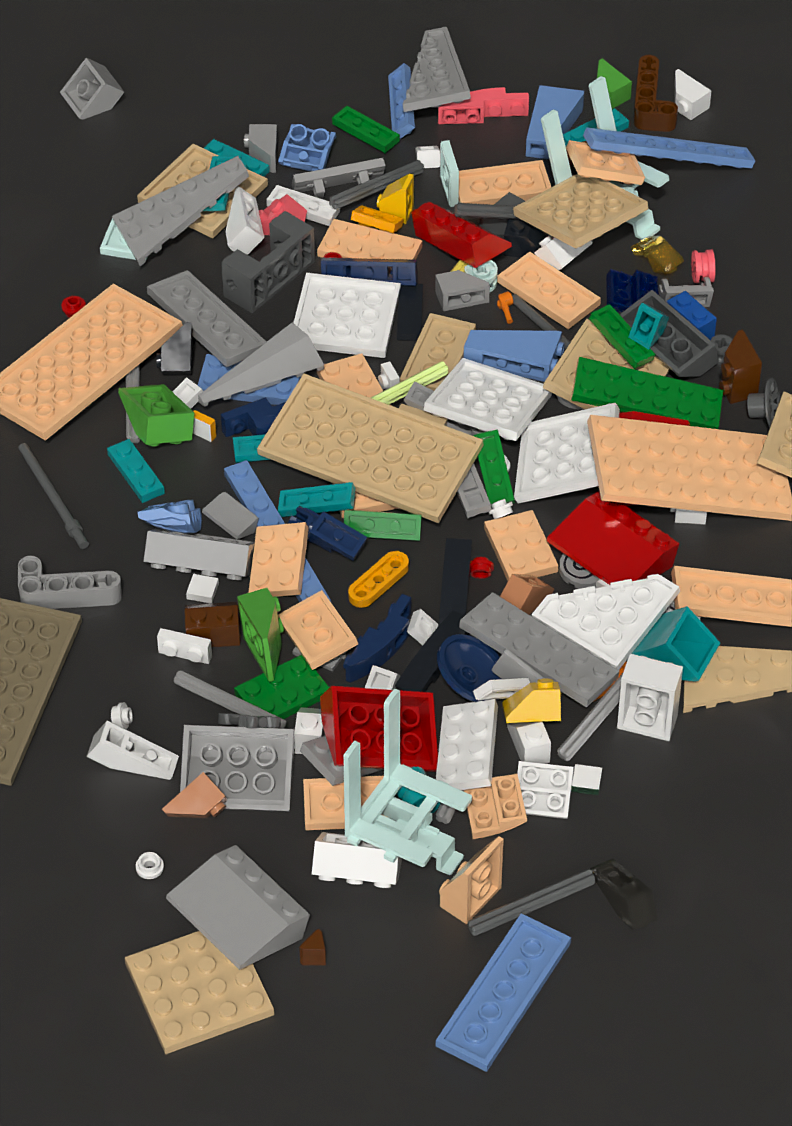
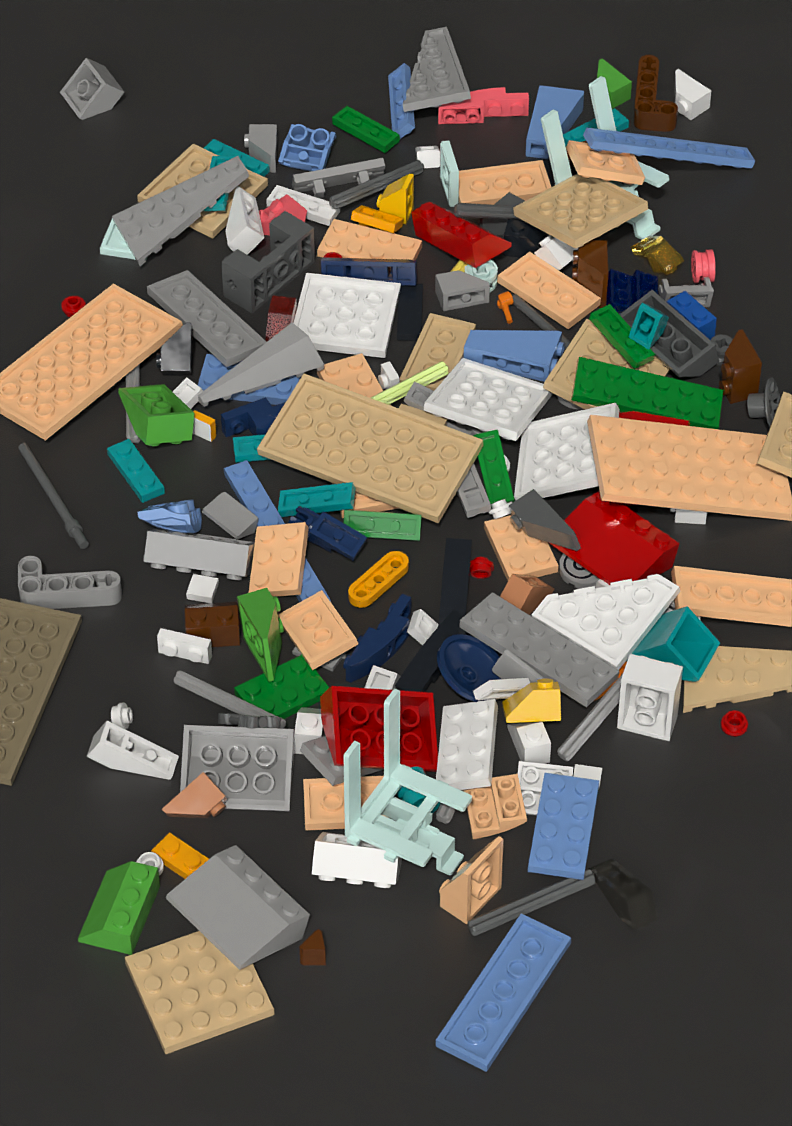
(121, 907): none -> bright green slope
(179, 855): none -> light orange plate
(280, 315): none -> clear red slope
(541, 522): none -> dark grey slope
(563, 826): none -> medium blue plate
(592, 268): none -> reddish brown slope
(734, 723): none -> red plate

